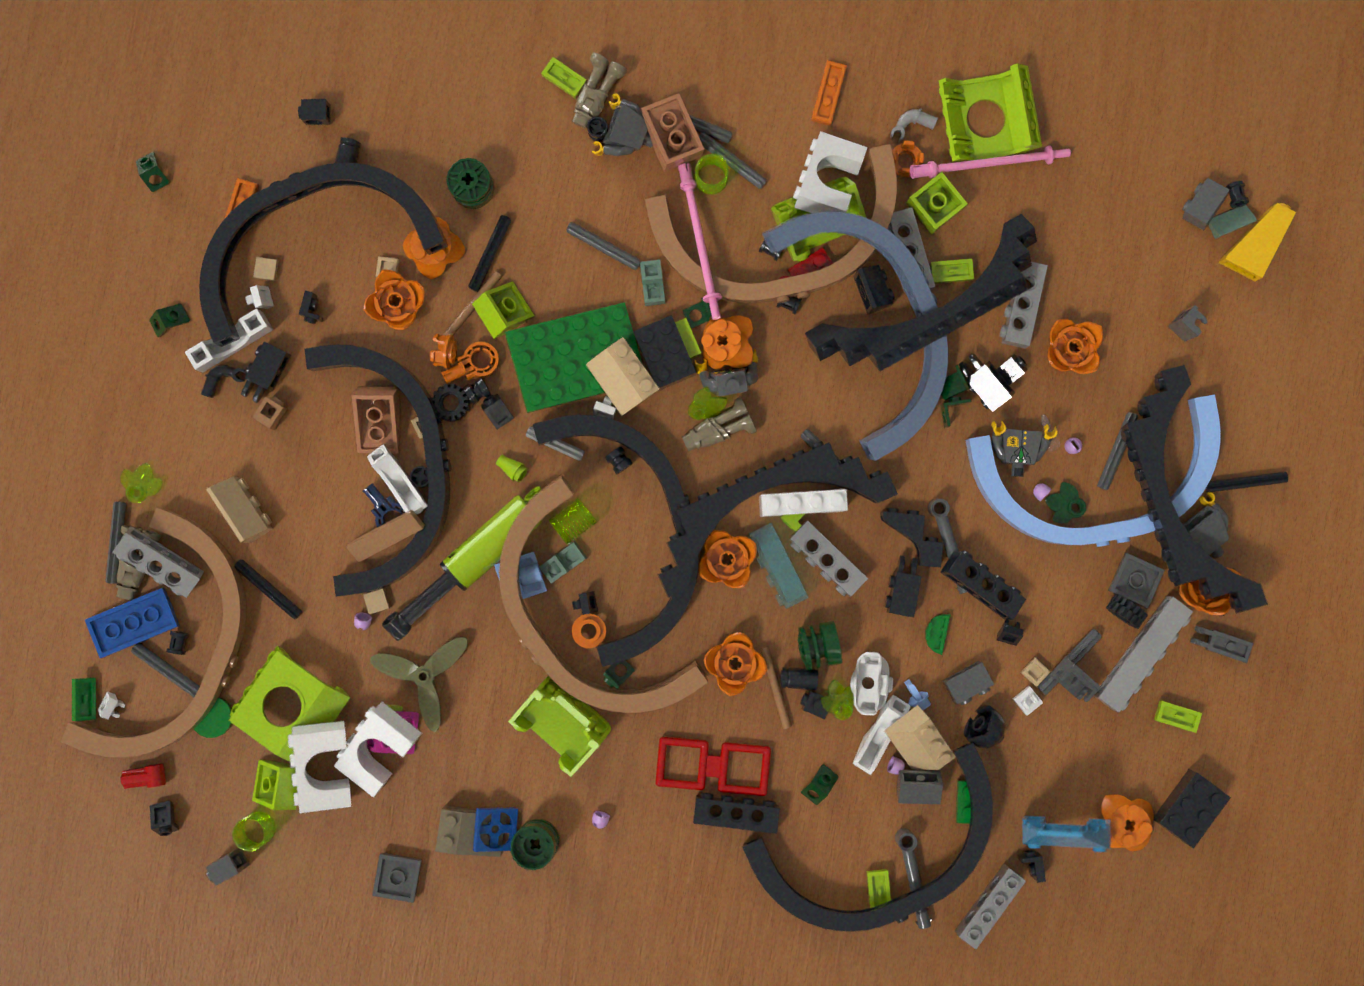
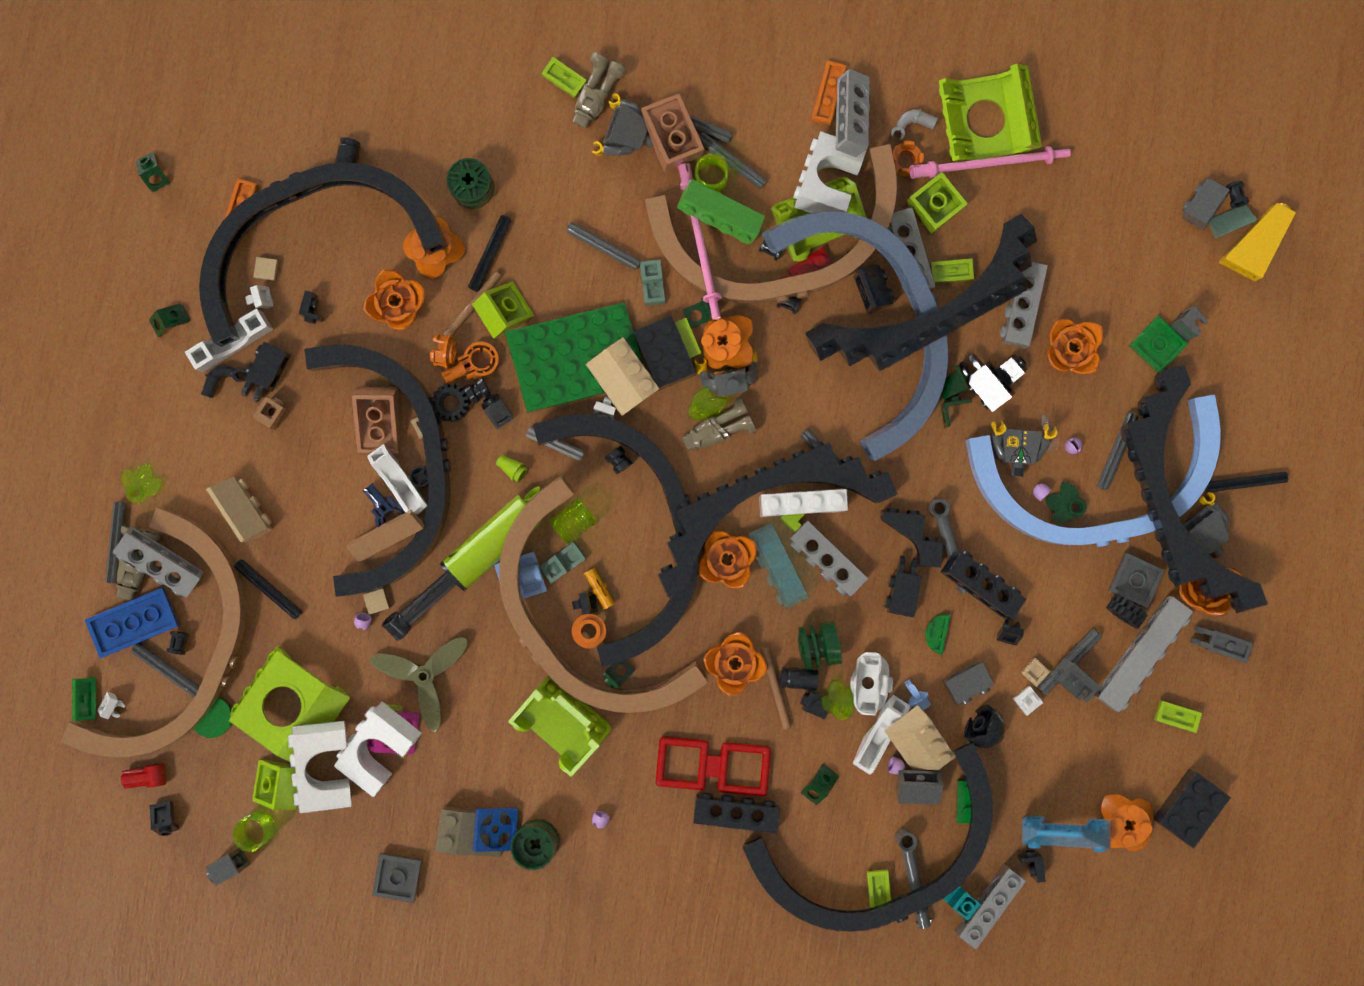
(315, 112): black brick -> none
(387, 263): tan tile -> none
(597, 125): black wheel -> none
(599, 588): none -> light orange pin
(720, 212): none -> bright green brick
(852, 113): none -> light grey brick
(962, 902): none -> teal slope
(1158, 344): none -> green tile

